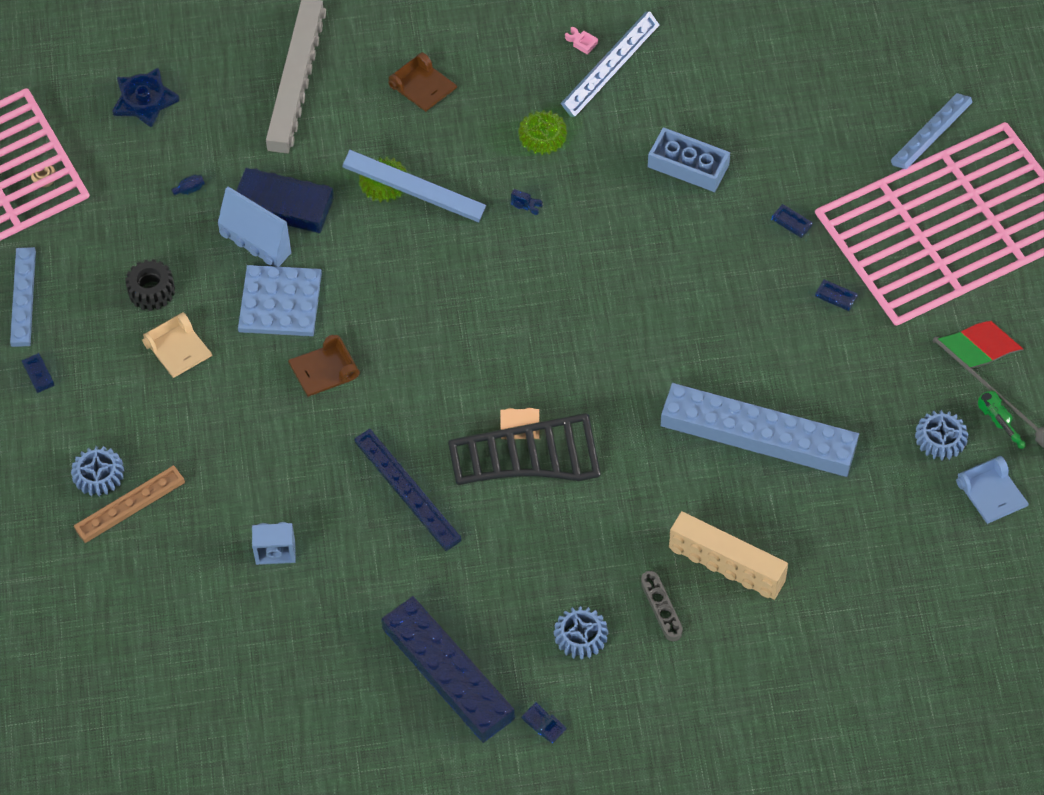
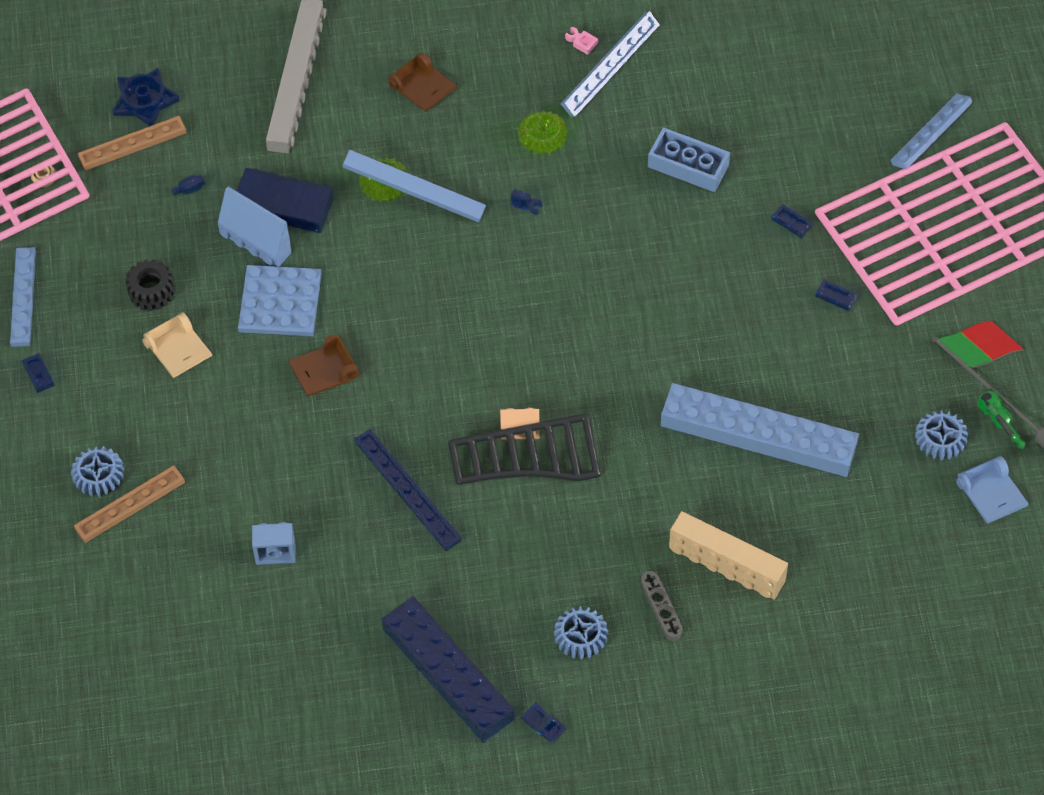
(132, 143): none -> medium nougat plate

